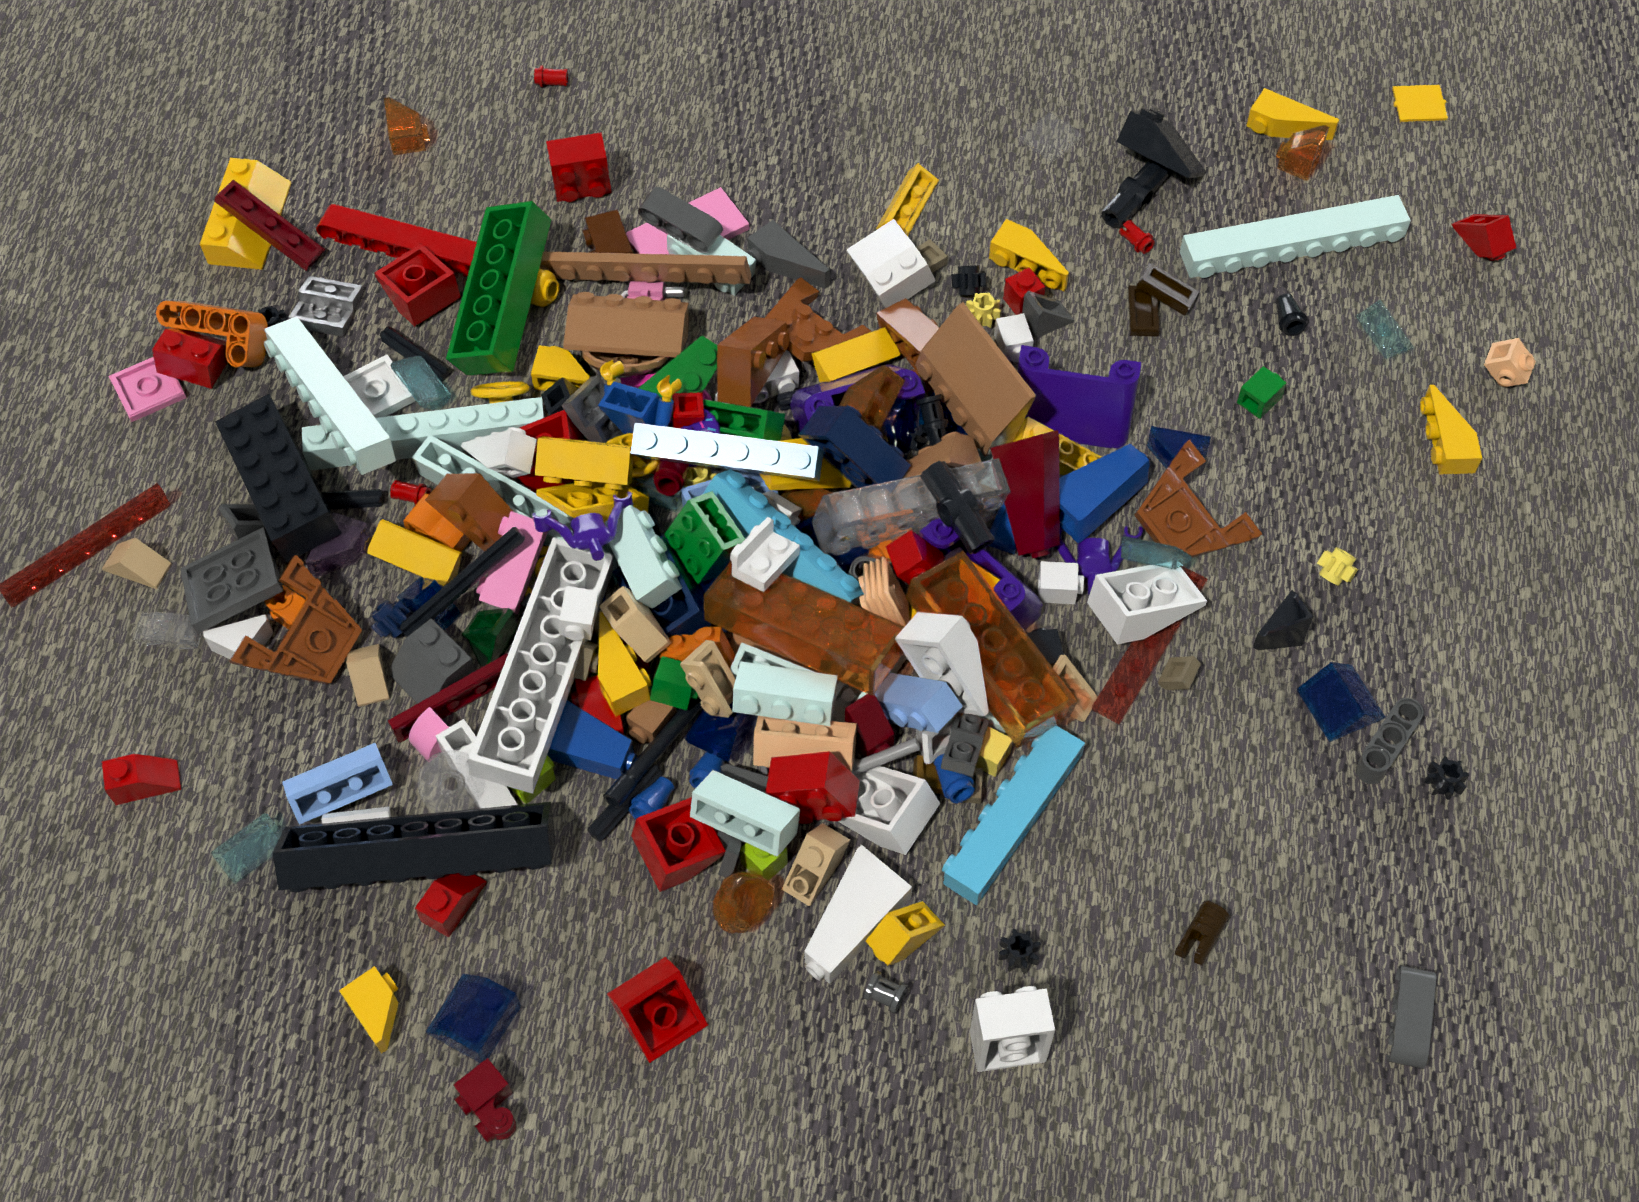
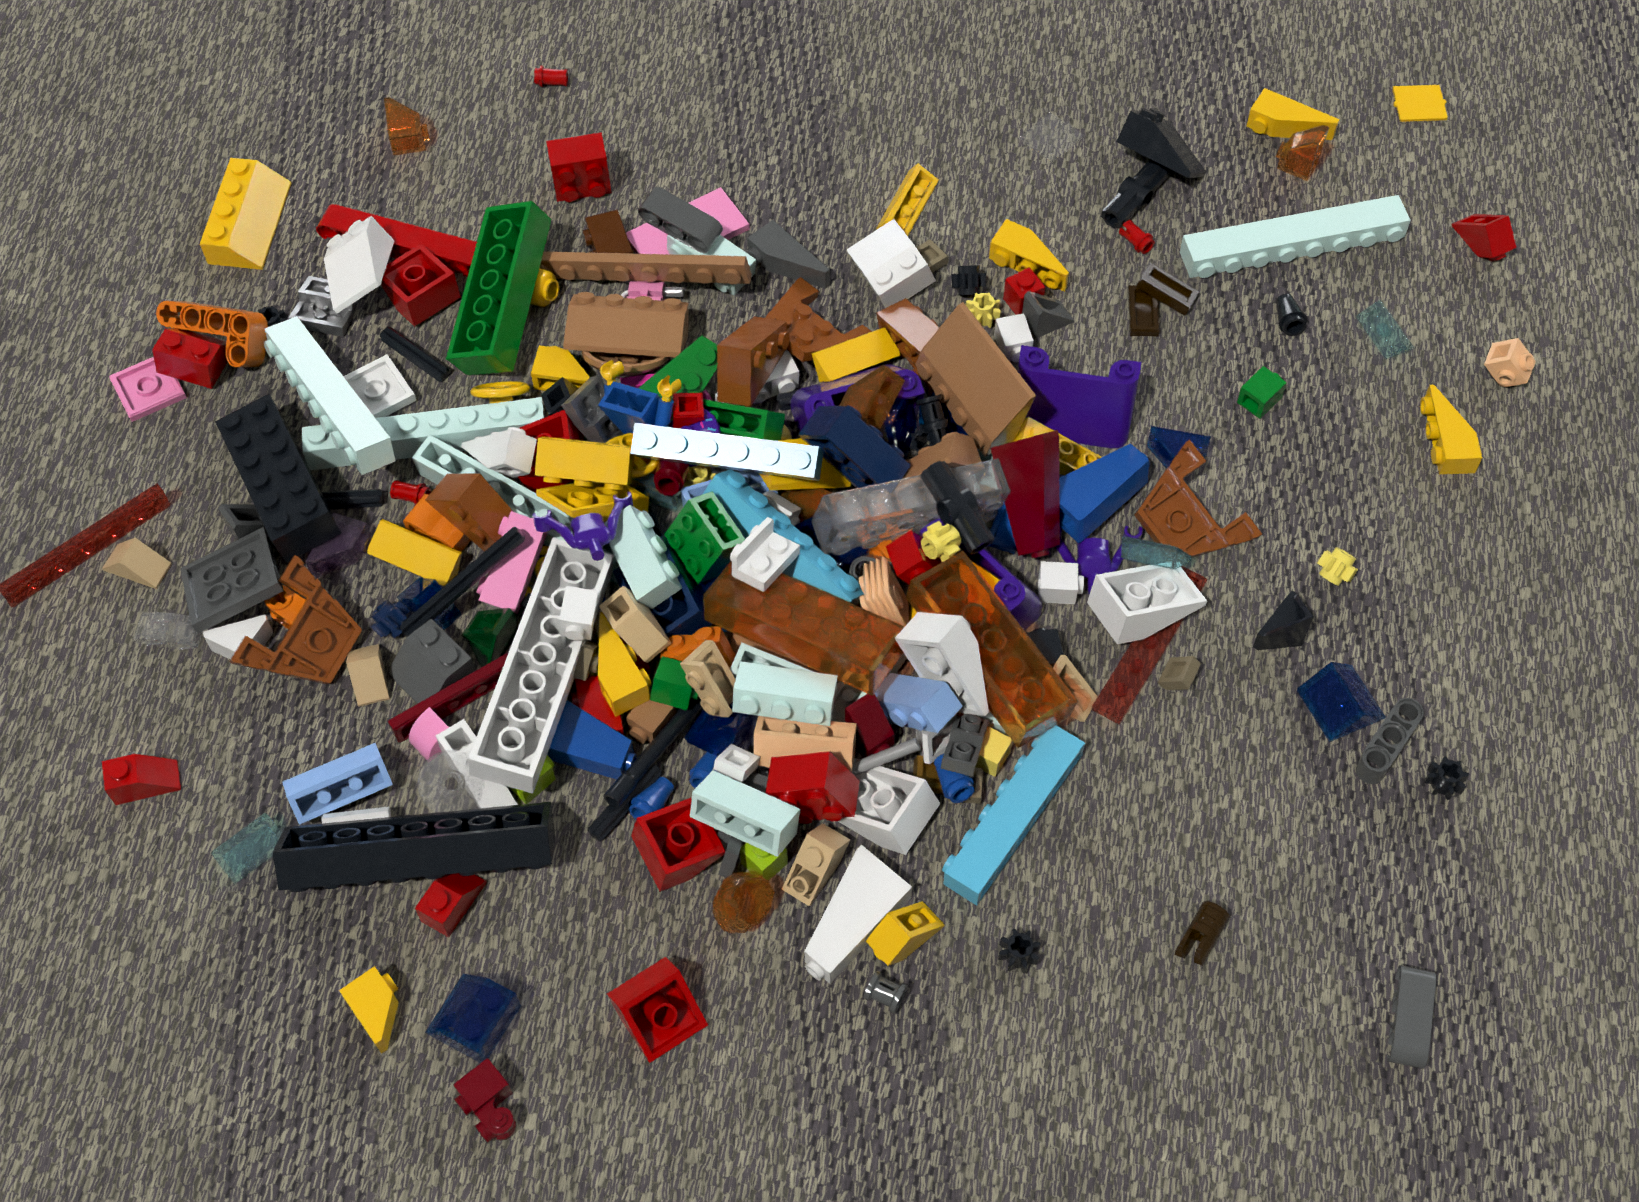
(269, 225): dark red tile -> none
(356, 262): none -> white slope
(421, 382): clear light blue slope -> none
(736, 763): none -> white plate
(940, 541): none -> light yellow gear
(1011, 1029): white brick -> none

